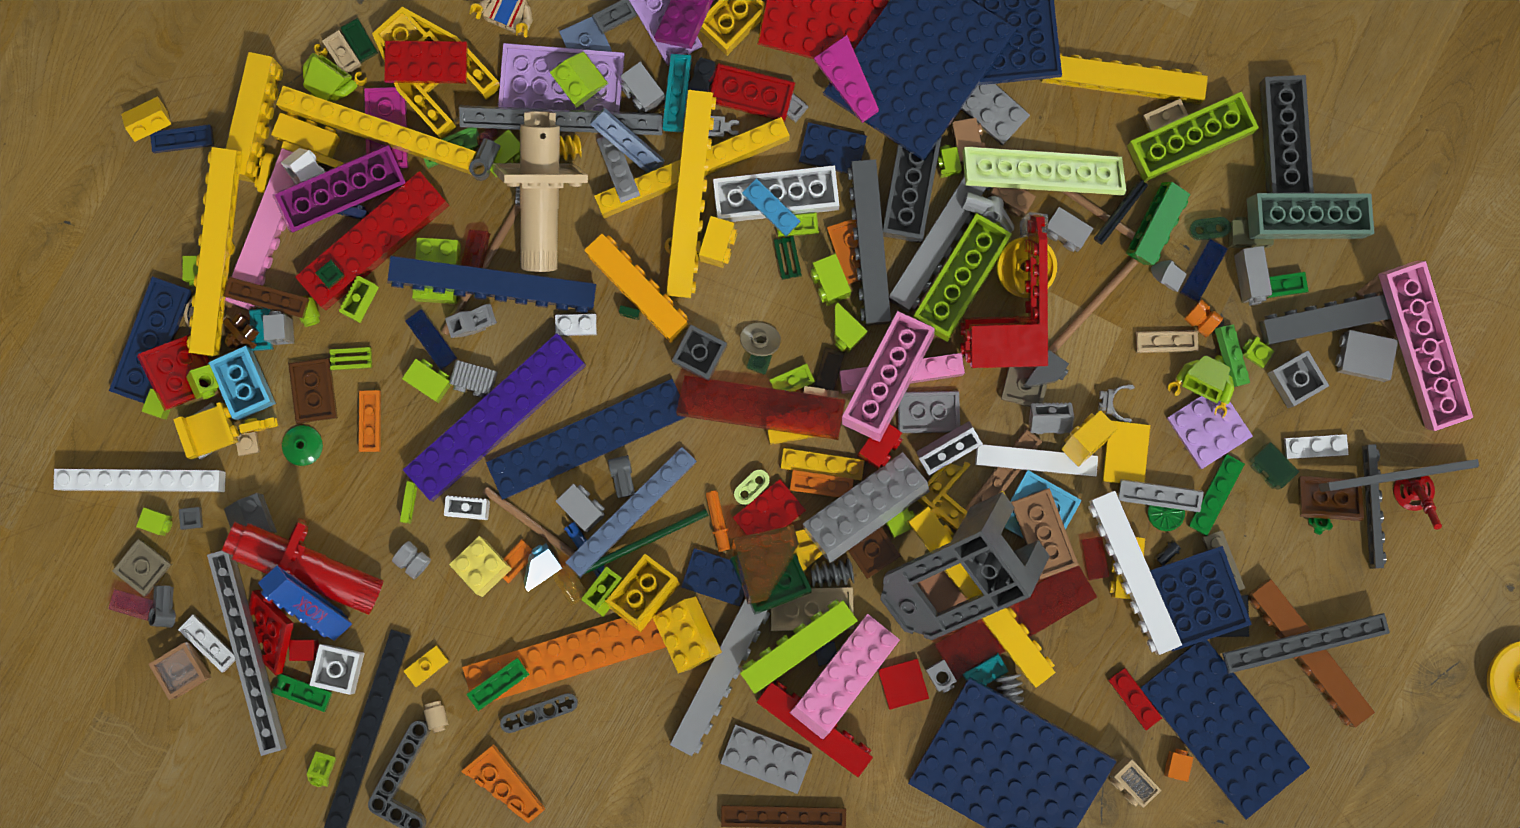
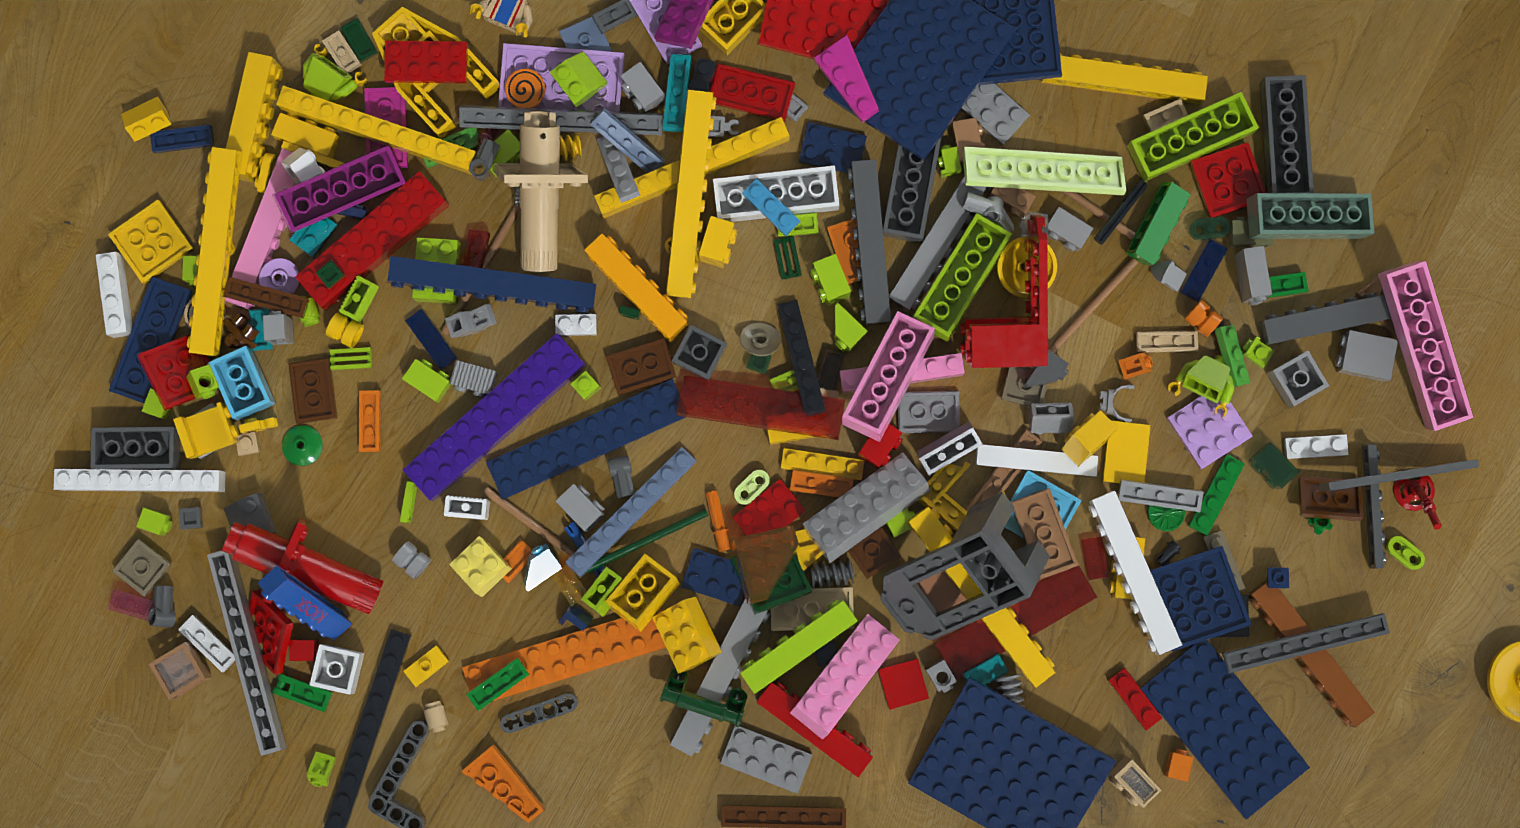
(114, 294): none -> white brick
(135, 448): none -> dark grey brick
(151, 241): none -> yellow plate
(287, 272): none -> lavender dish
(314, 236): none -> teal plate
(341, 328): none -> yellow wheel
(525, 88): none -> orange tile
(576, 616): none -> dark blue tile
(585, 386): none -> lime brick
(641, 366): none -> reddish brown plate
(730, 712): none -> dark green piece
(801, 358): none -> black plate
(1136, 365): none -> orange bracket
(1227, 179): none -> red plate
(1278, 578): none -> dark blue bracket
(1404, 552): none -> lime plate

